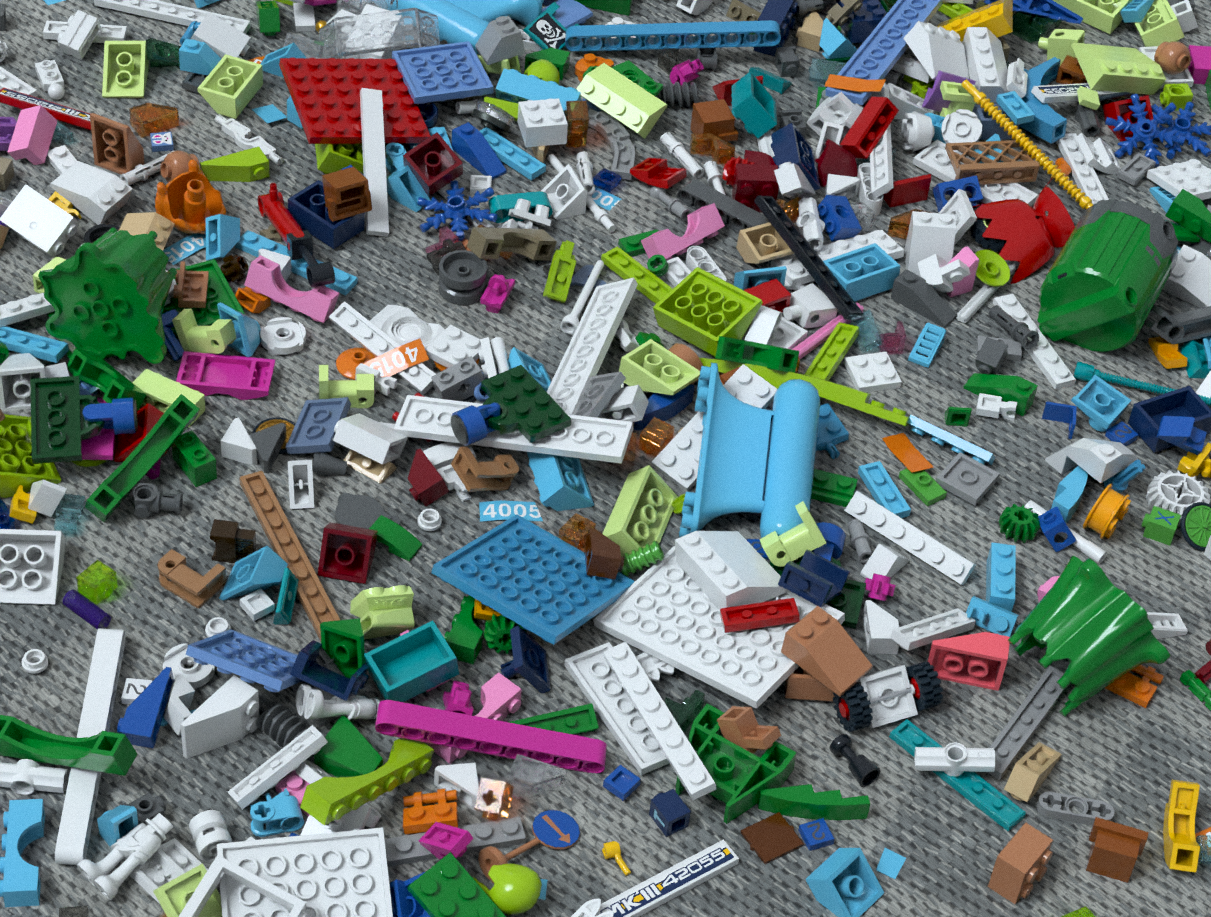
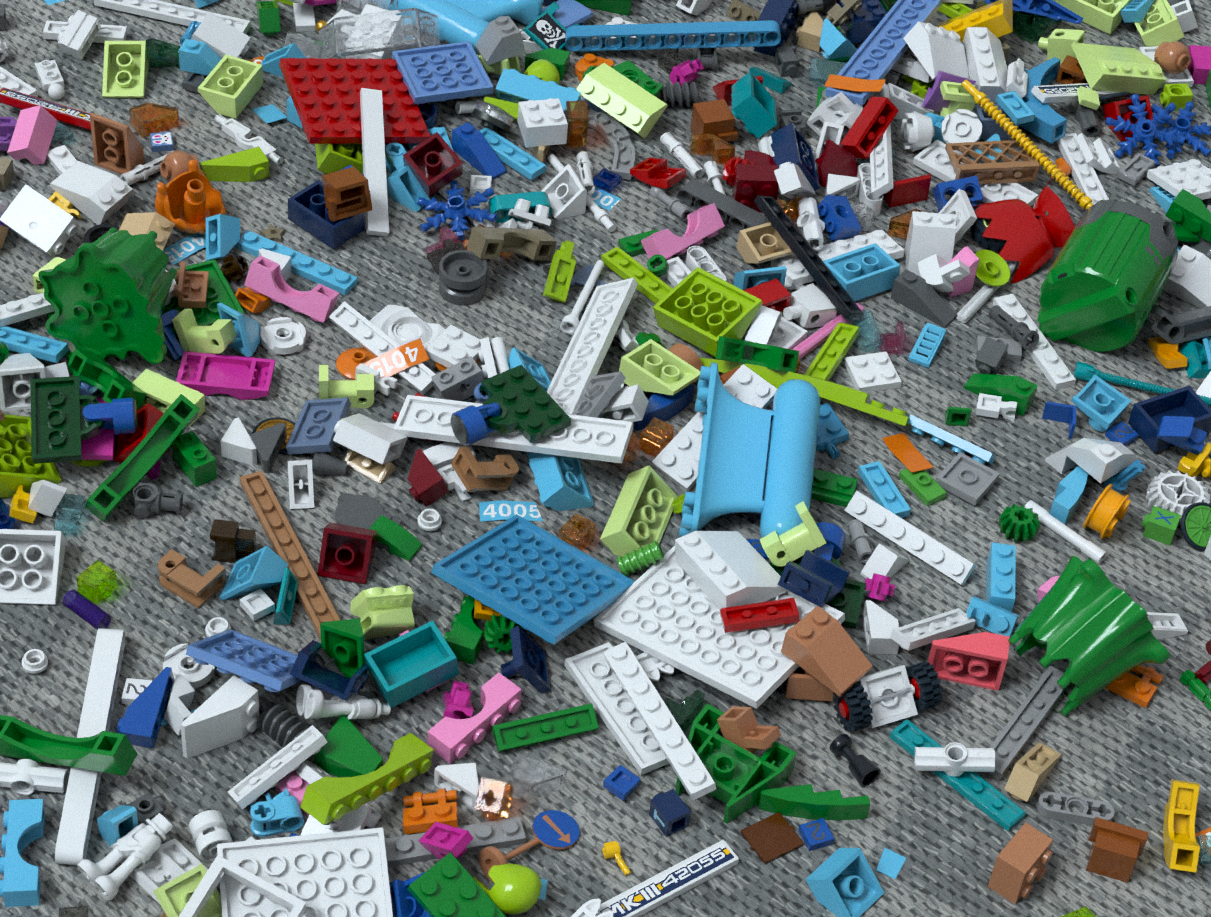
(298, 242): piece -> none
(490, 736): dark pink beam -> none
(497, 293): dark pink hips -> none
(602, 555): reddish brown slope -> none
(1053, 523): blue bracket -> none

